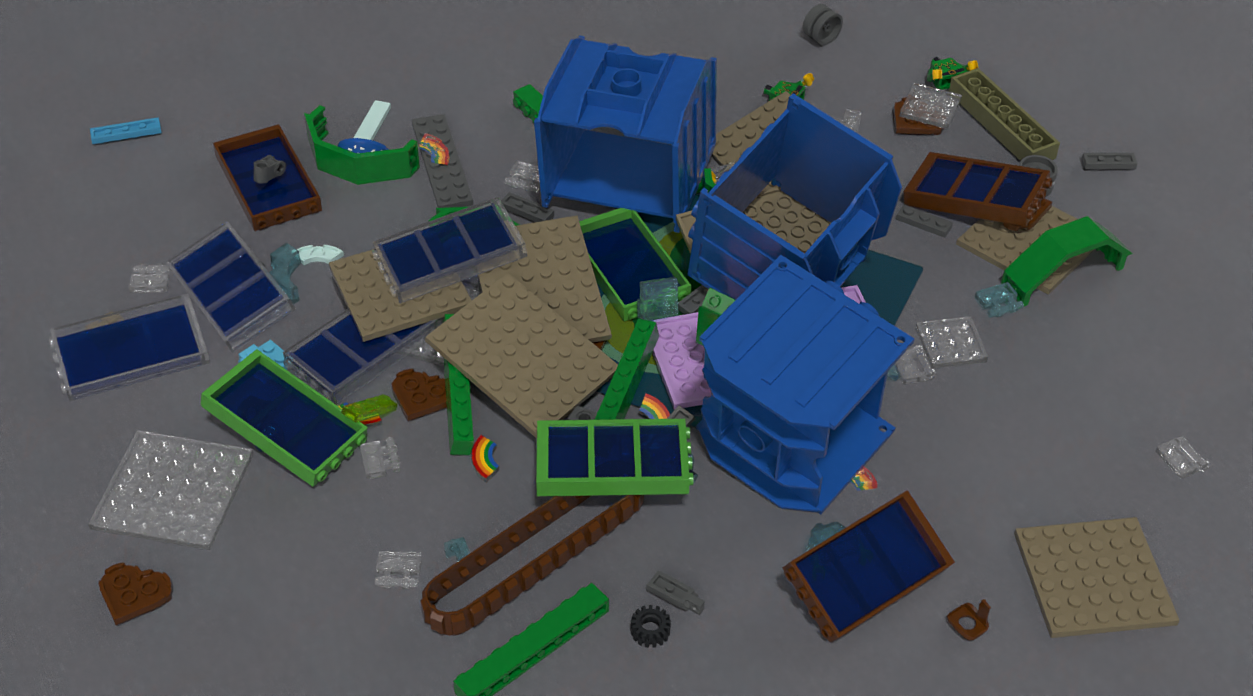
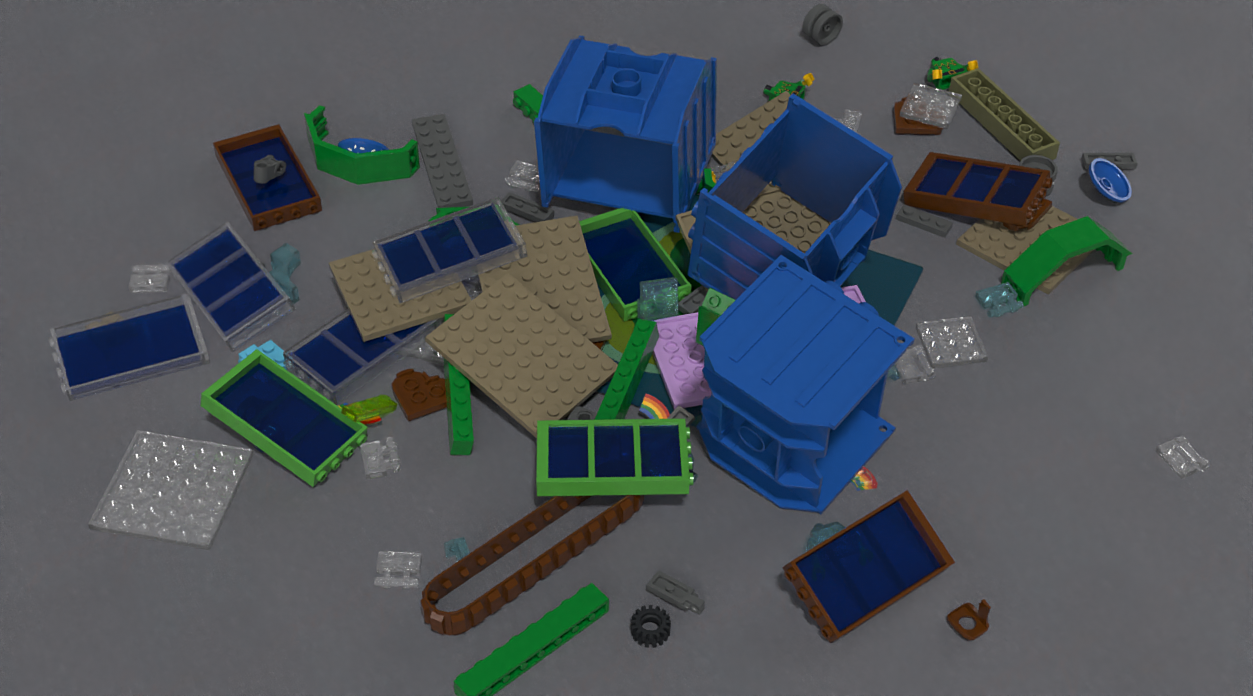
(125, 130): dark azure plate -> none
(132, 591): reddish brown plate -> none
(319, 253): light aqua tile -> none
(373, 120): light aqua tile -> none
(437, 150): clear tile -> none
(483, 458): tile -> none
(1095, 577): dark tan plate -> none
(1109, 180): none -> blue dish

